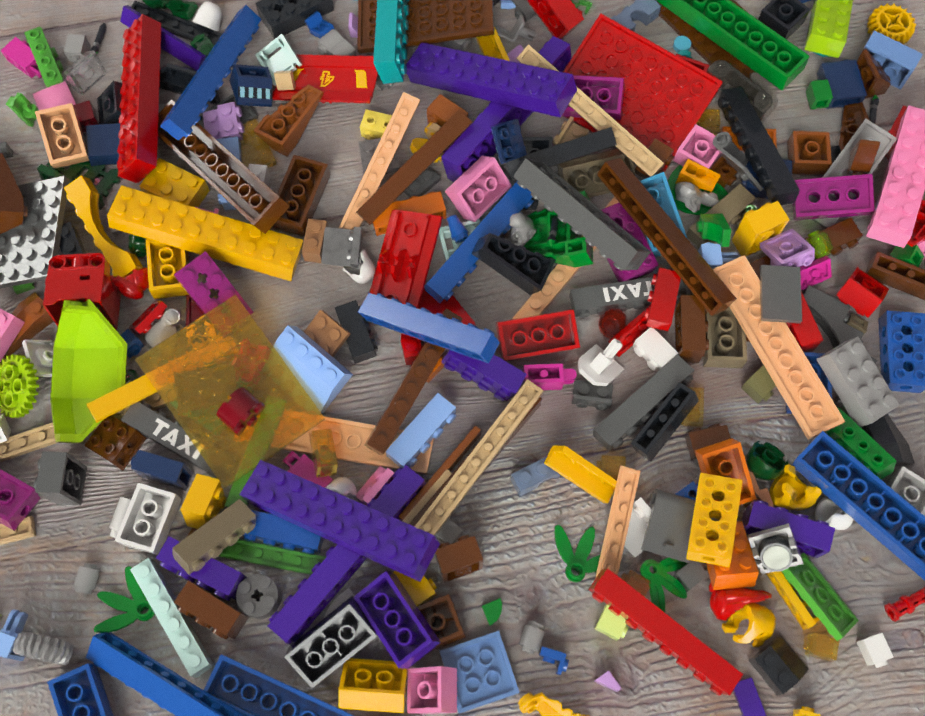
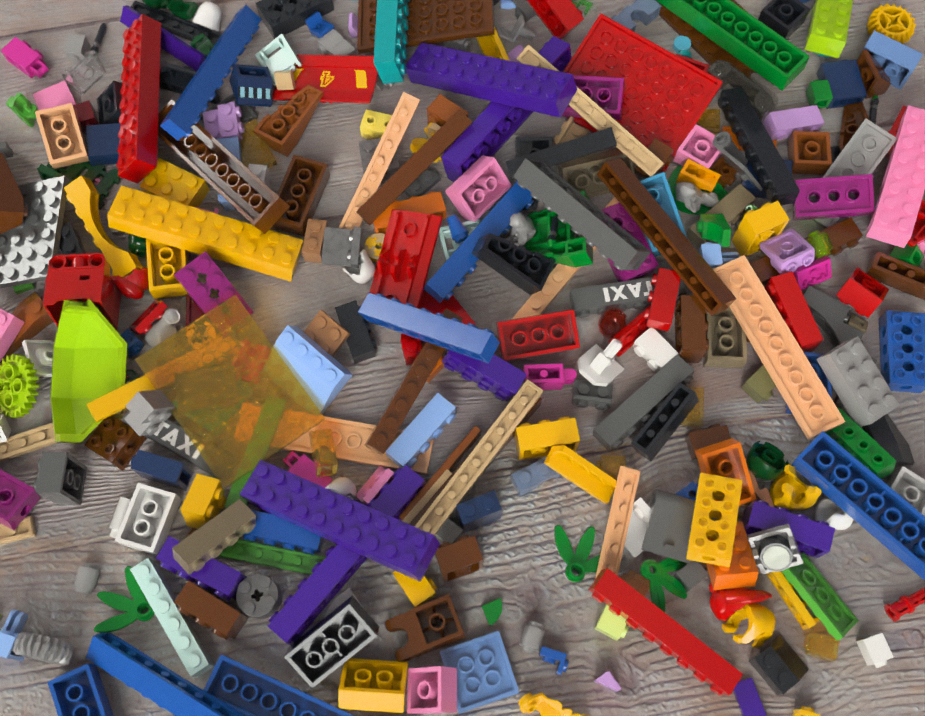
(45, 57): bright green bracket -> none
(148, 411): none -> light grey brick
(240, 410): dark red brick -> none
(372, 243): none -> piece
(396, 620): dark purple brick -> none
(479, 511): none -> dark blue brick
(508, 140): dark blue slope -> none
(538, 439): none -> yellow brick
(780, 294): dark grey tile -> none
(782, 123): none -> lavender brick
(862, 157): reddish brown slope -> none

